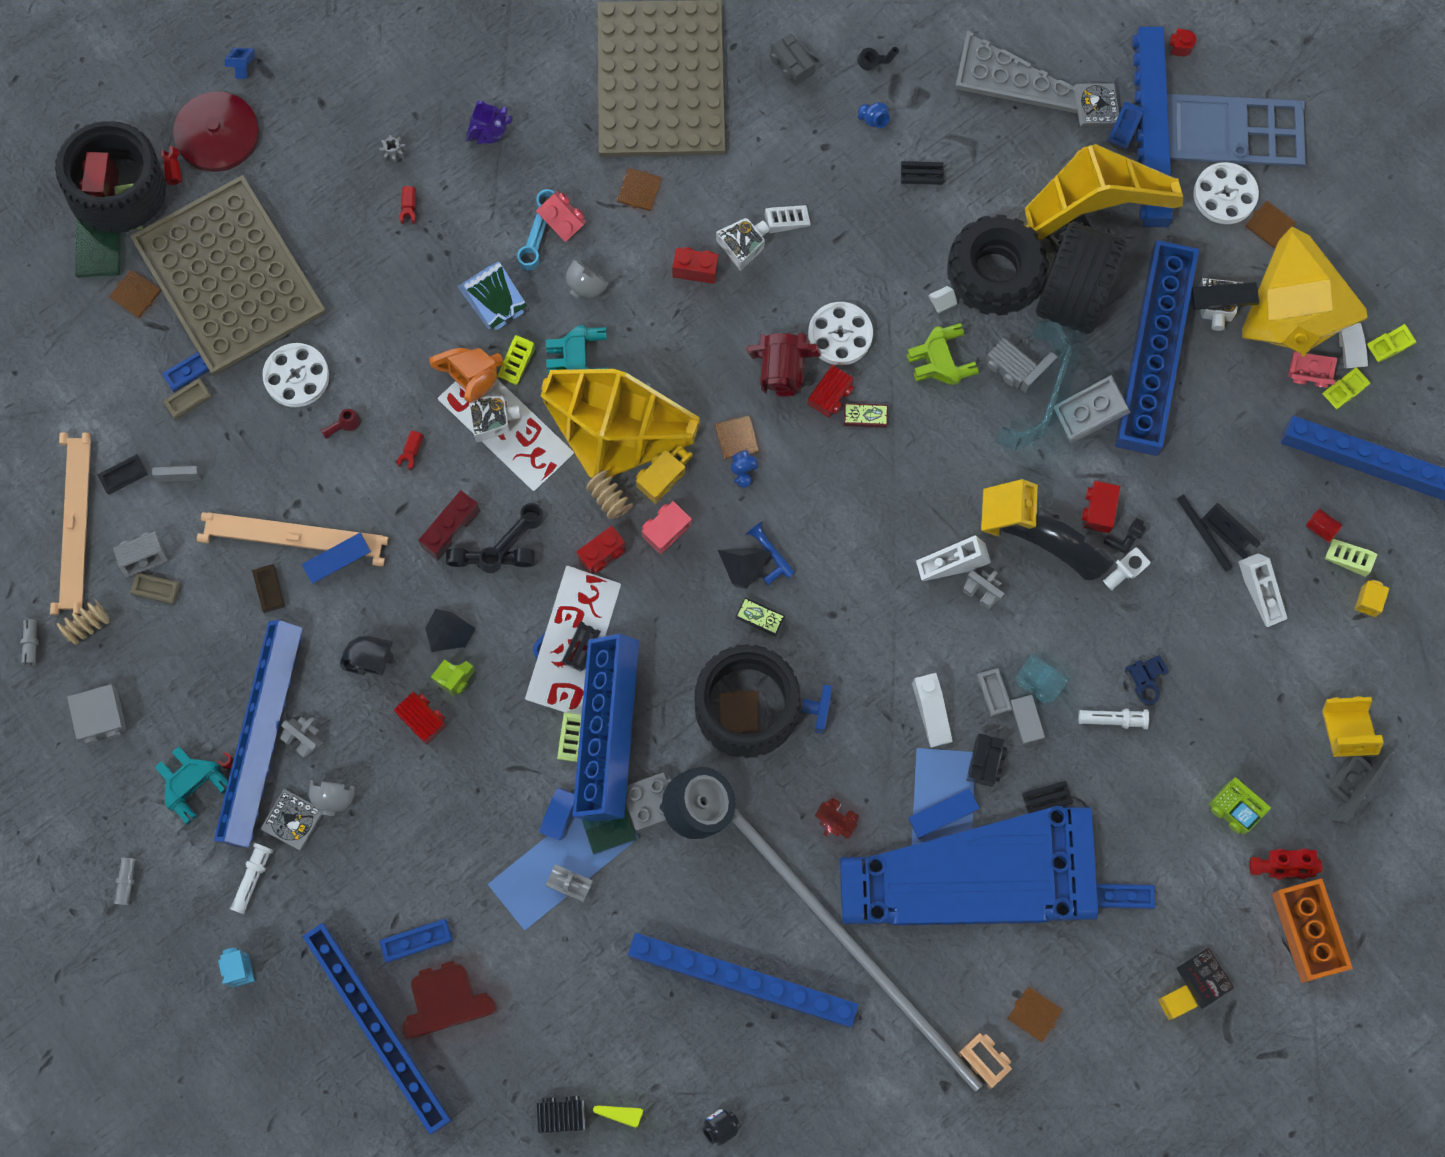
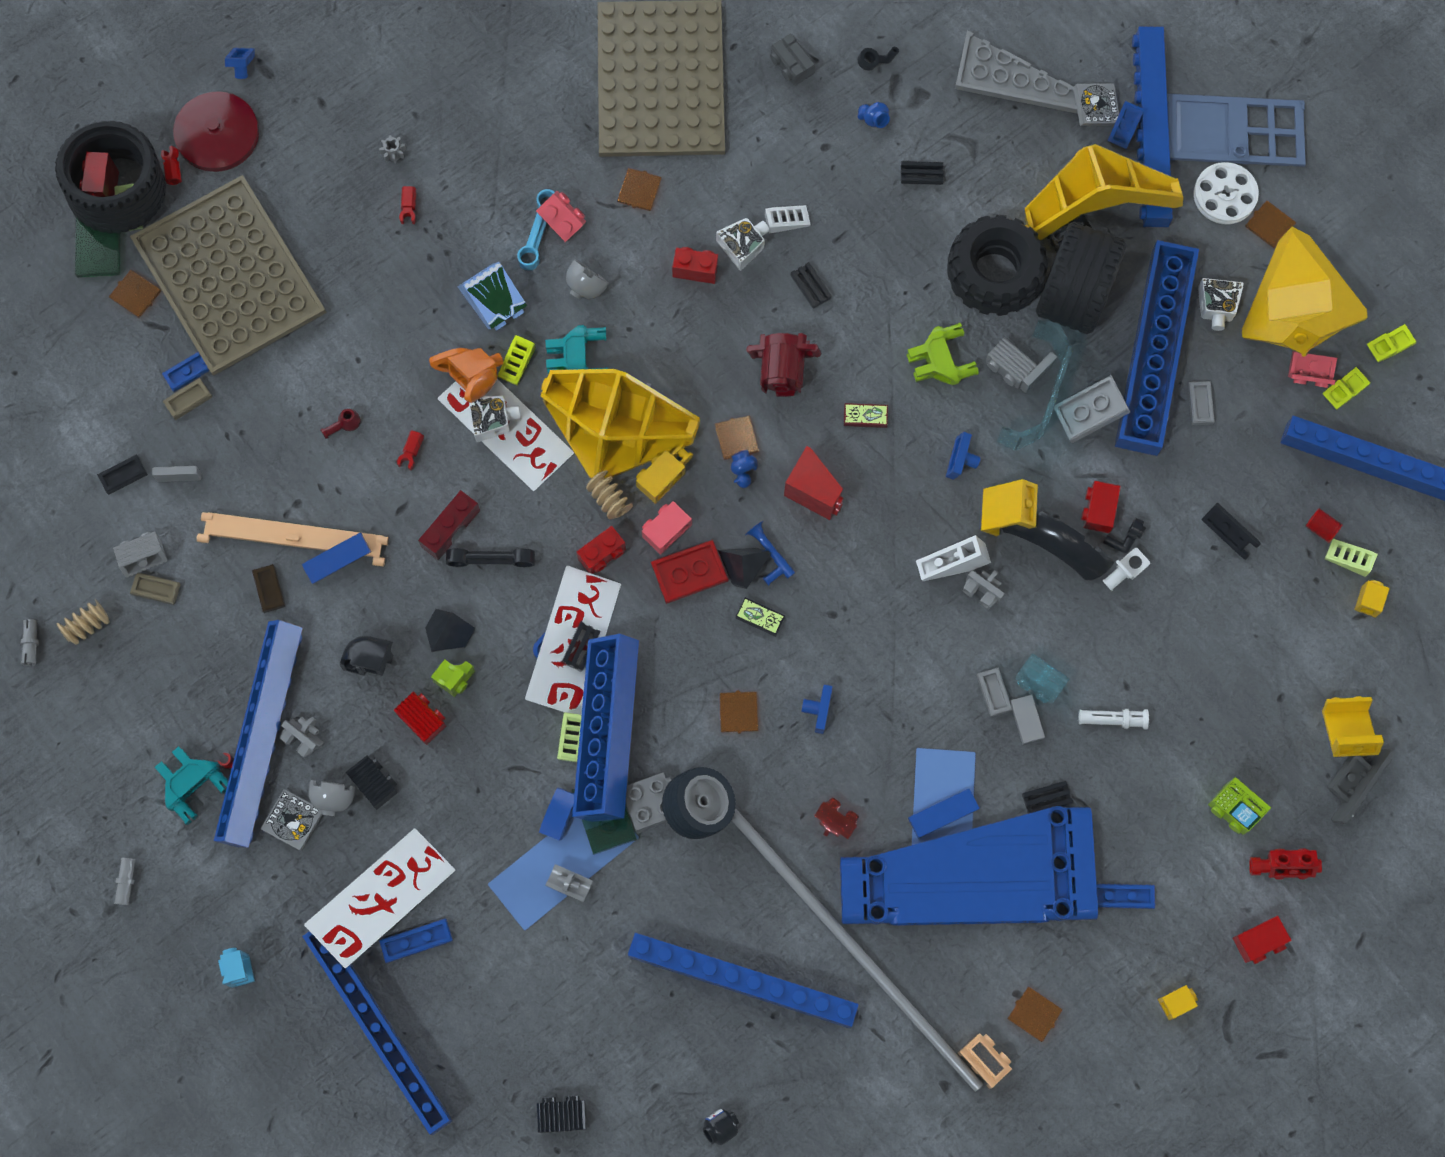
(74, 523): light nougat piece -> none
(97, 714): light grey brick -> none
(254, 868): white pin -> none
(289, 382): white wedge -> none
(372, 782): none -> black brick
(379, 898): none -> white sticker
(445, 1000): clear red brick -> none
(487, 123): dark purple helmet -> none
(510, 538): black piece -> none
(624, 1115): neon yellow slope -> none
(689, 571): none -> red tile
(757, 659): black tyre -> none
(801, 270): none -> black tile
(814, 486): none -> red slope
(831, 391): red brick -> none
(845, 324): white wedge -> none
(932, 709): white slope -> none
(943, 299): white slope -> none
(961, 457): none -> blue tile
(986, 760): black brick -> none
(1146, 673): dark blue piece -> none
(1182, 42): red plate -> none
(1195, 519): black bar -> none
(1201, 403): none -> light grey tile
(1205, 978): black tile -> none
(1225, 296): black tile -> none
(1262, 939): none -> red brick
(1263, 588): white slope -> none
(1311, 930): orange brick -> none
(1353, 346): white slope -> none

